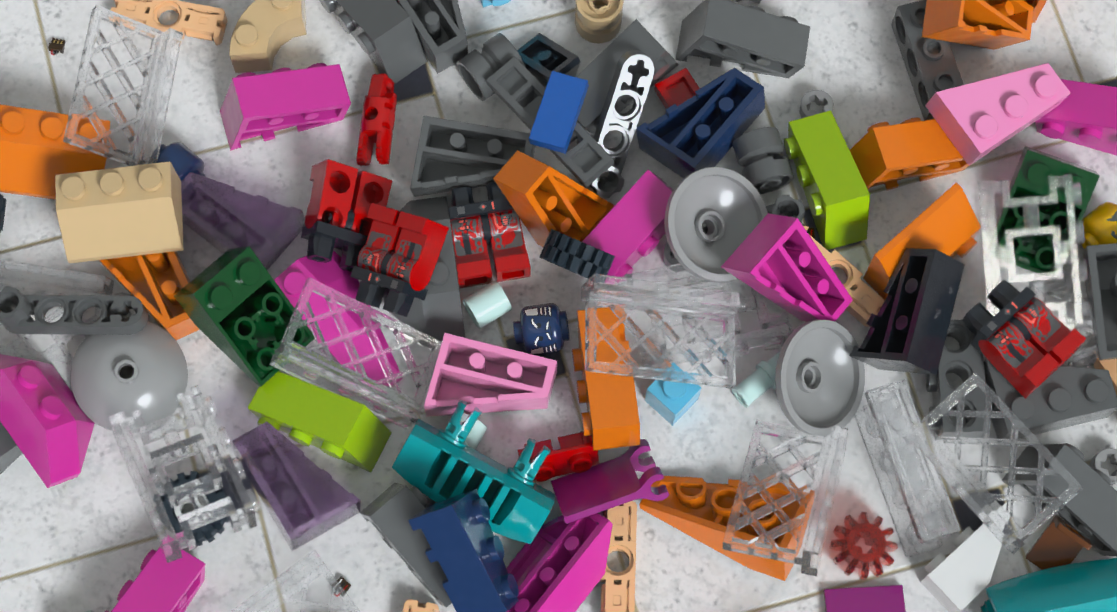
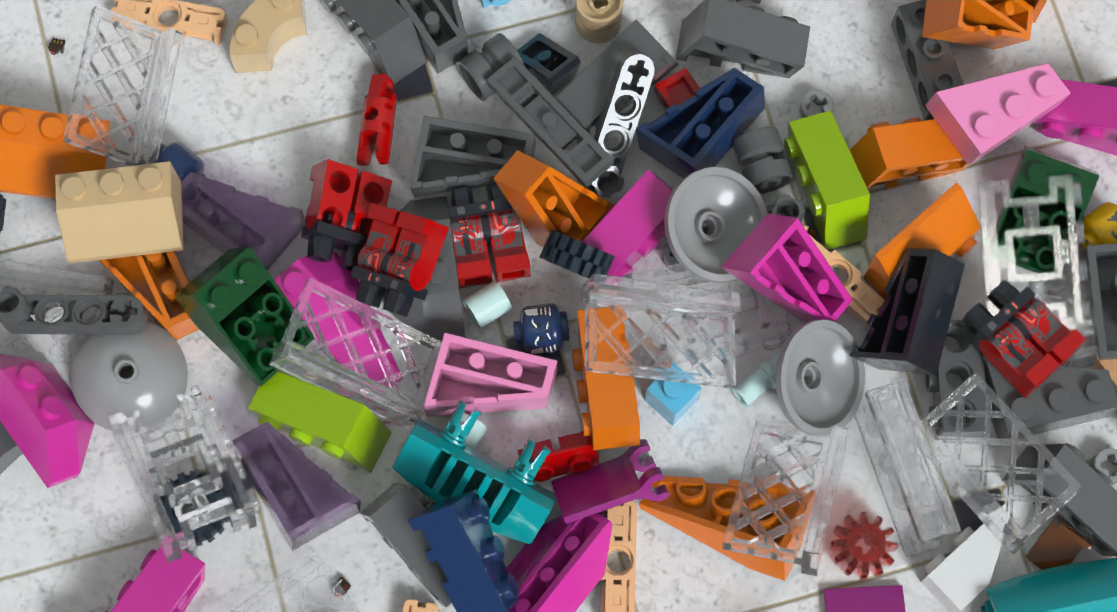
(283, 100): dark pink wedge -> none
(558, 112): blue tile -> none

